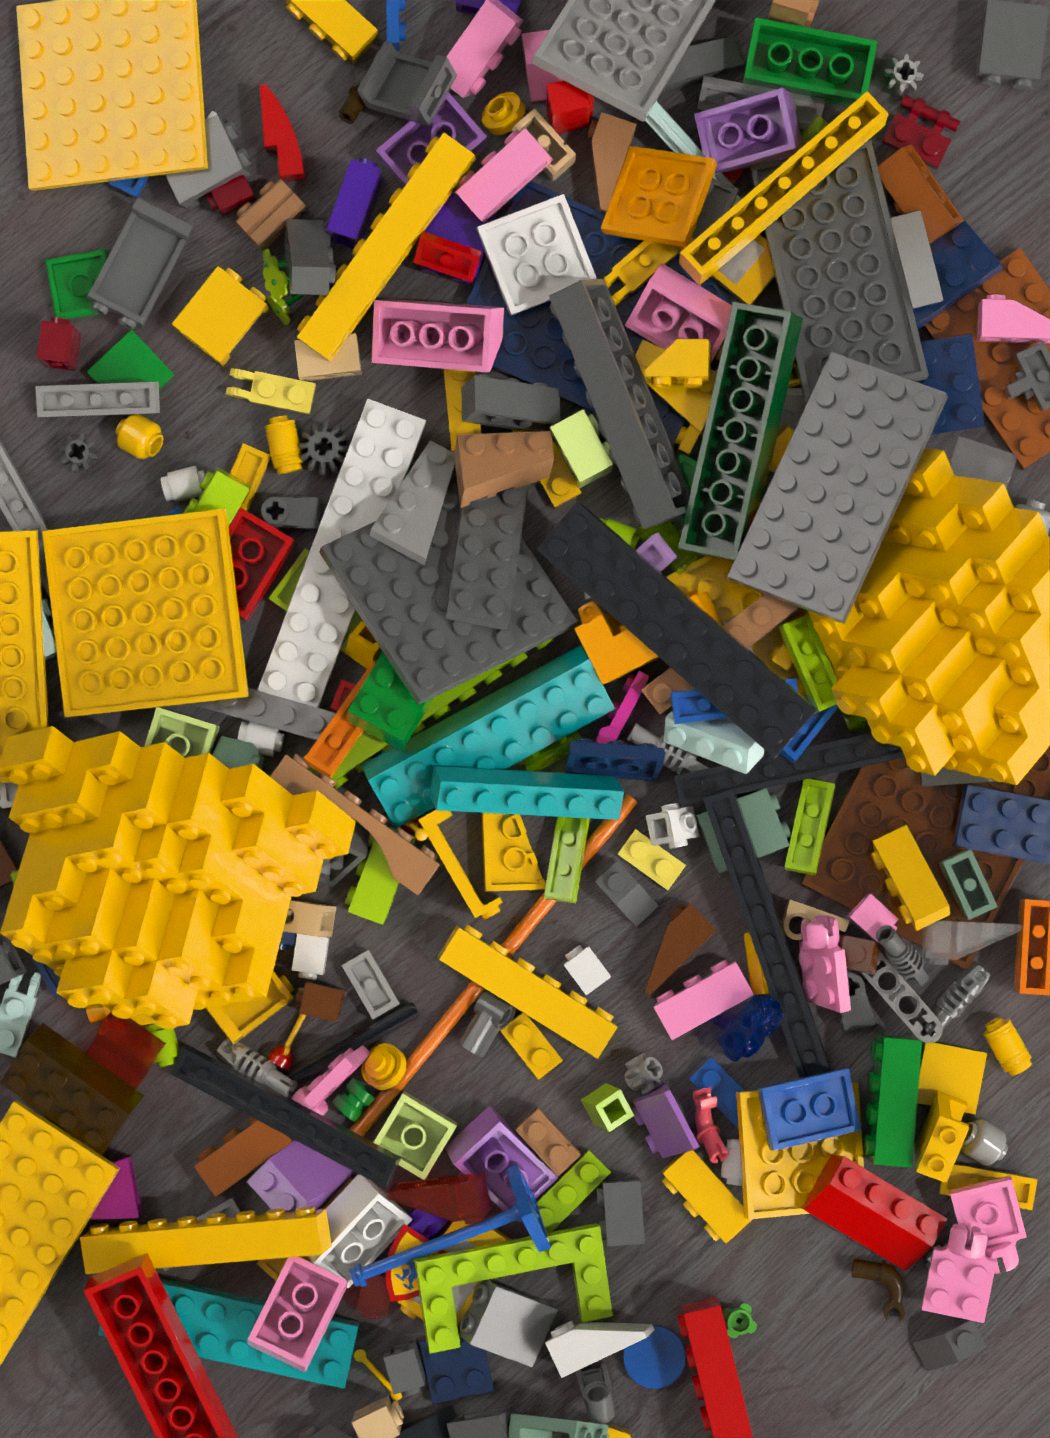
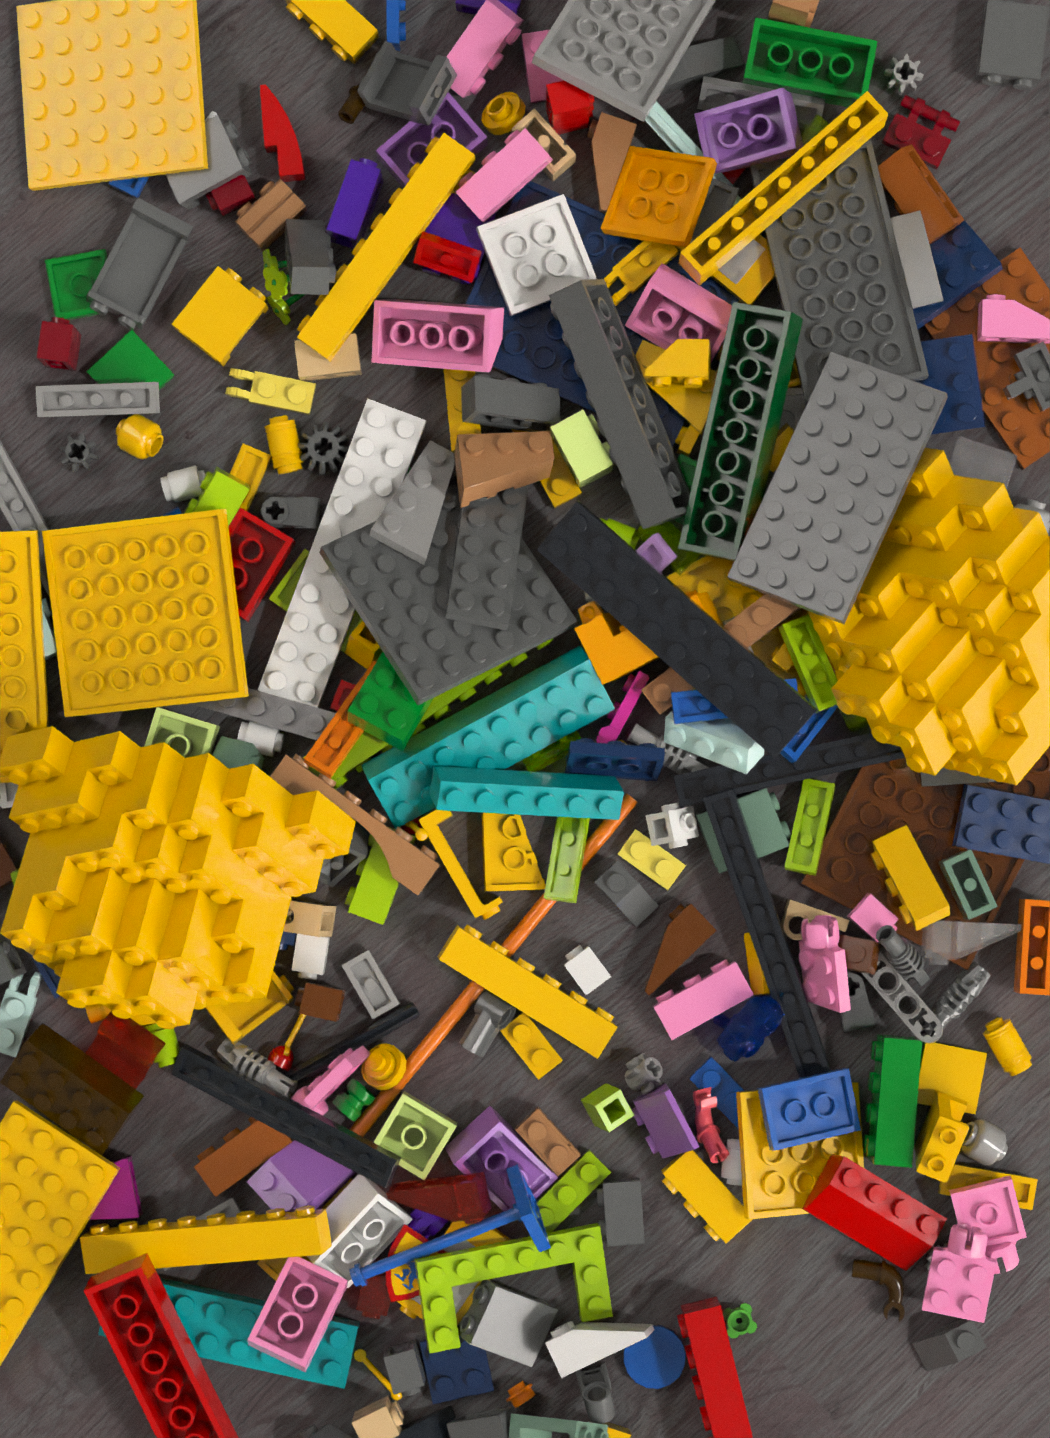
(520, 1394): none -> orange plate

